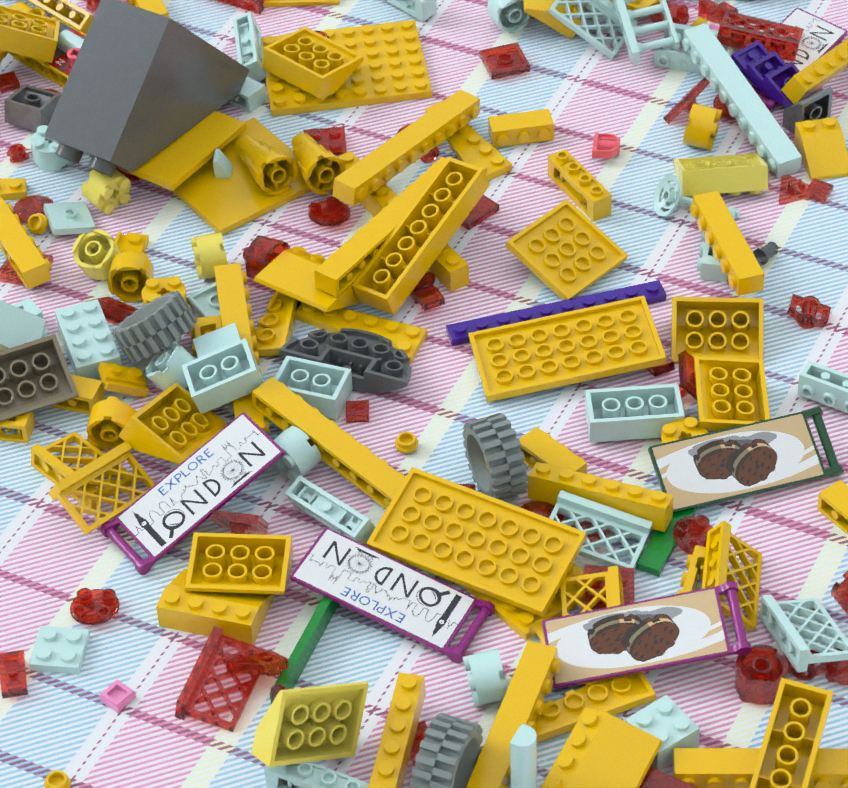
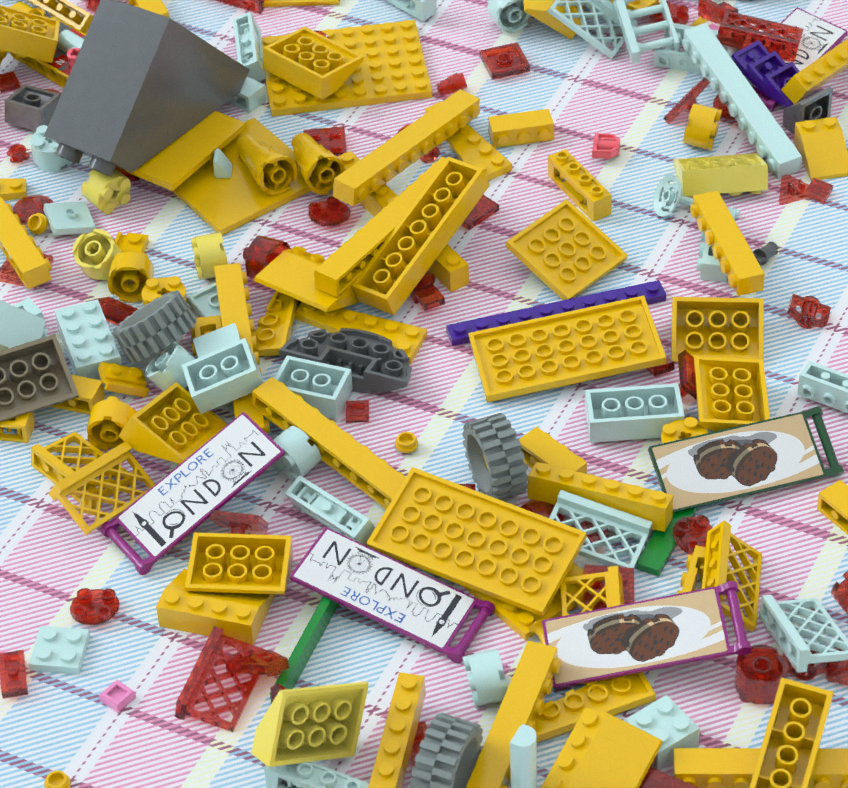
(452, 84): none -> clear red cone

